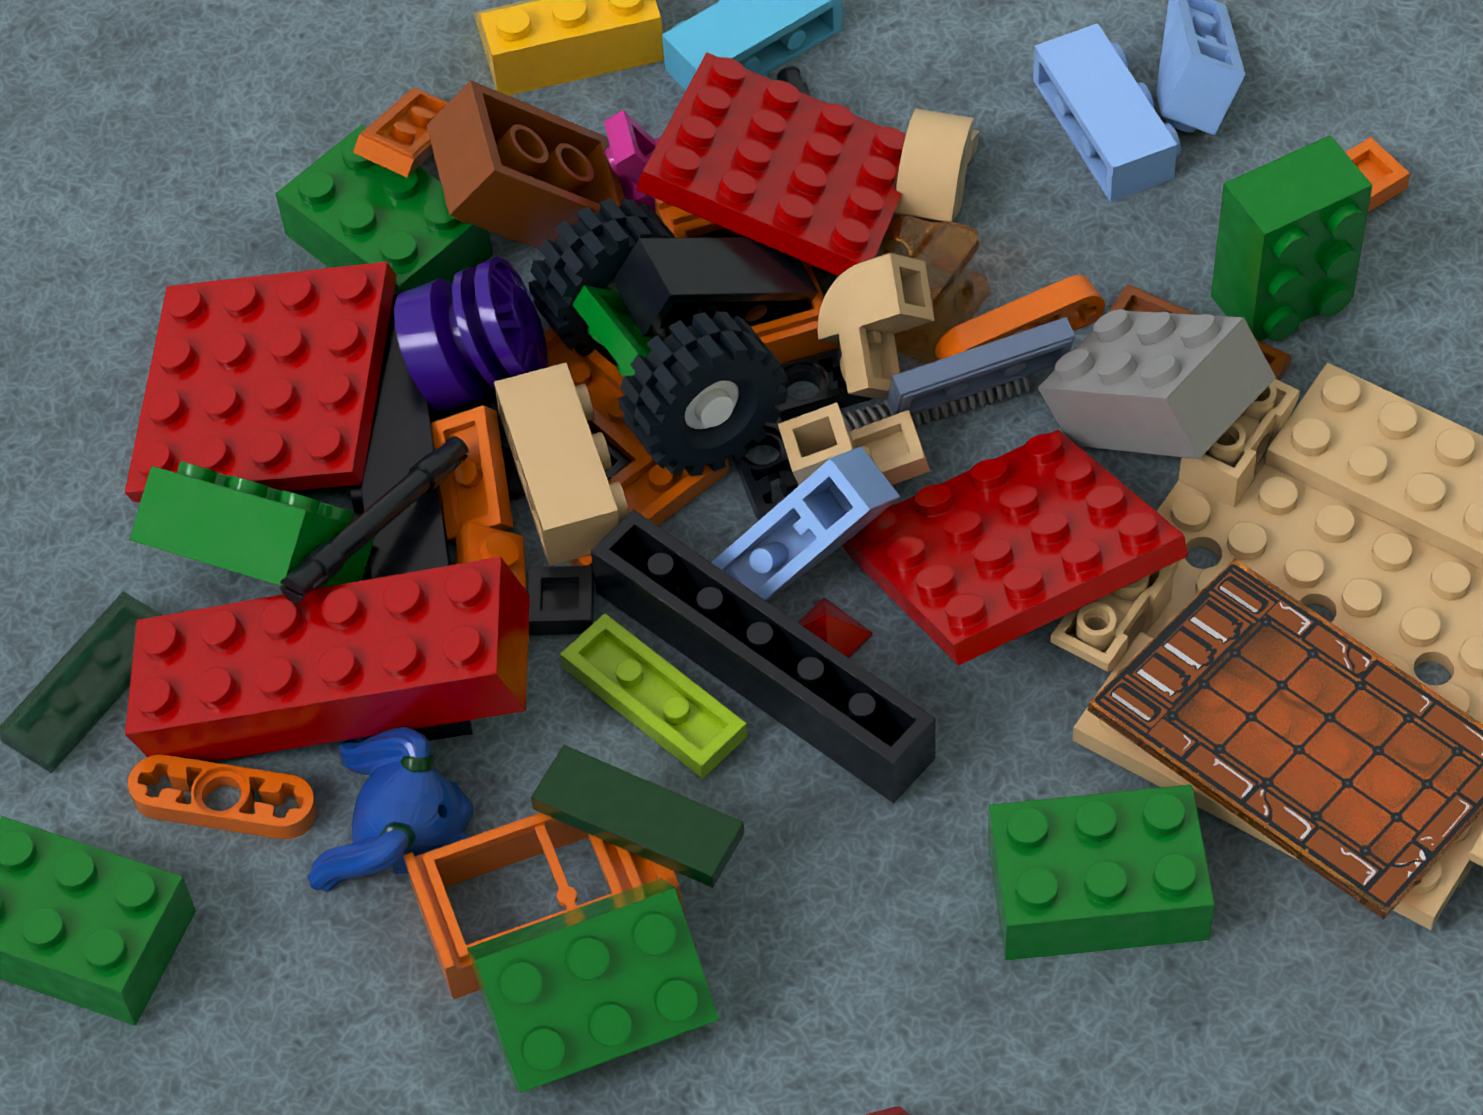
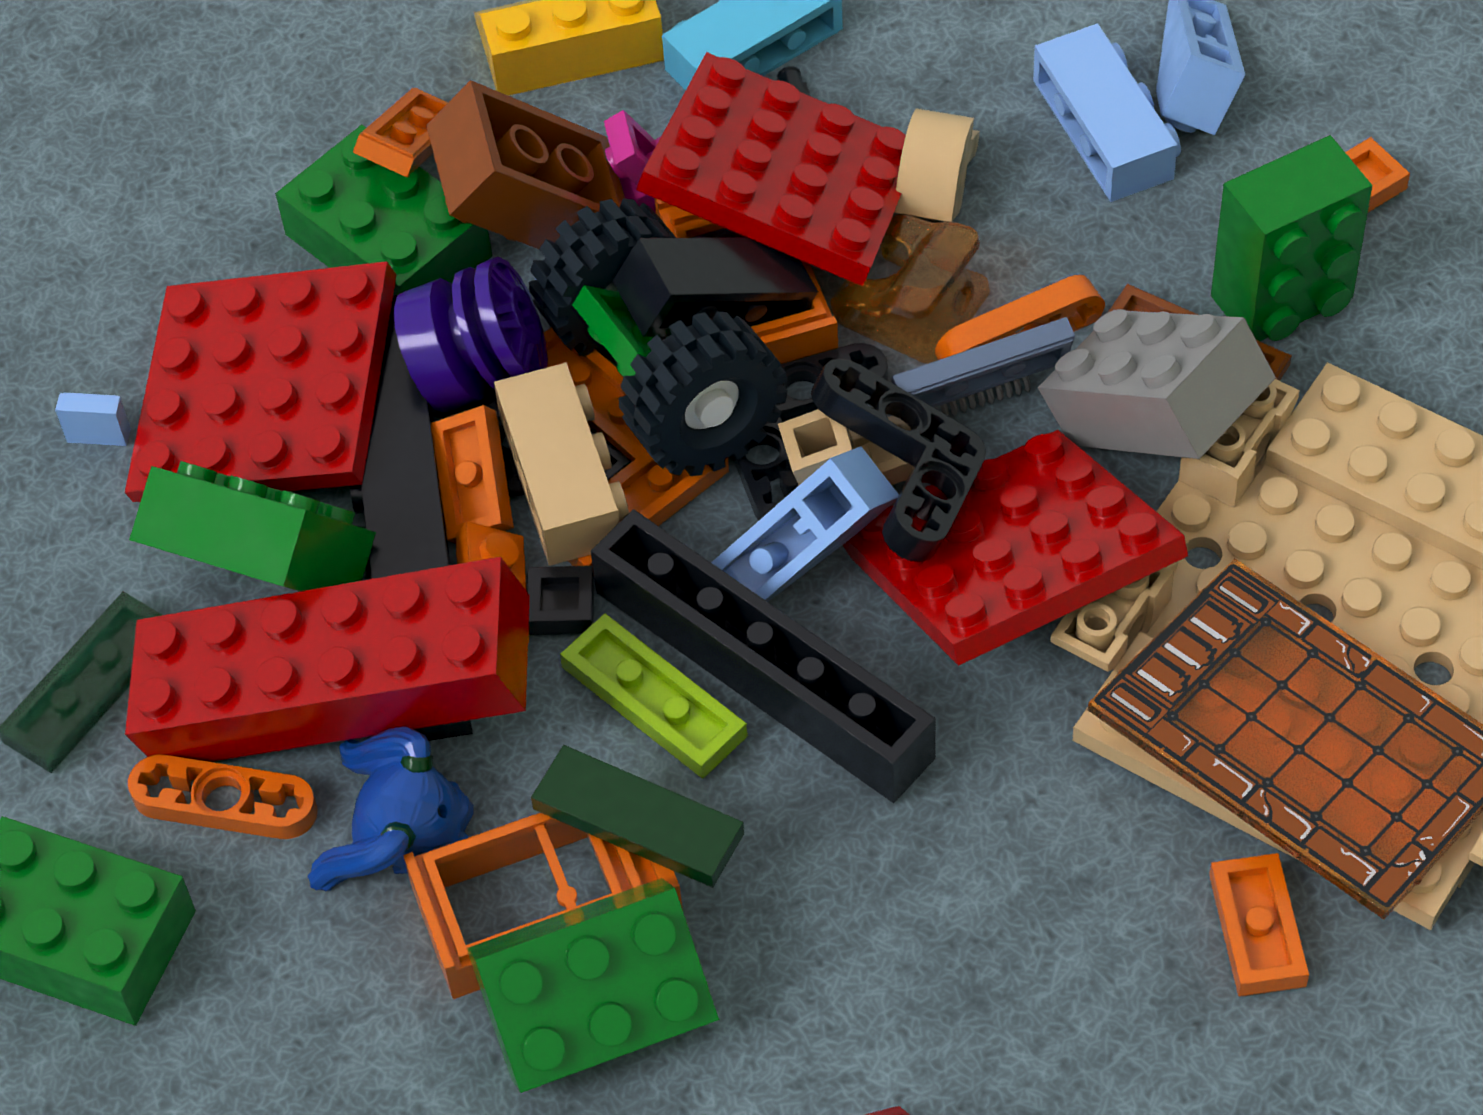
(93, 419): none -> light blue tile
(330, 556): black piece -> none
(835, 627): red slope -> none
(866, 311): tan brick -> none
(945, 461): none -> black beam
(1099, 872): green brick -> none
(1258, 924): none -> orange plate

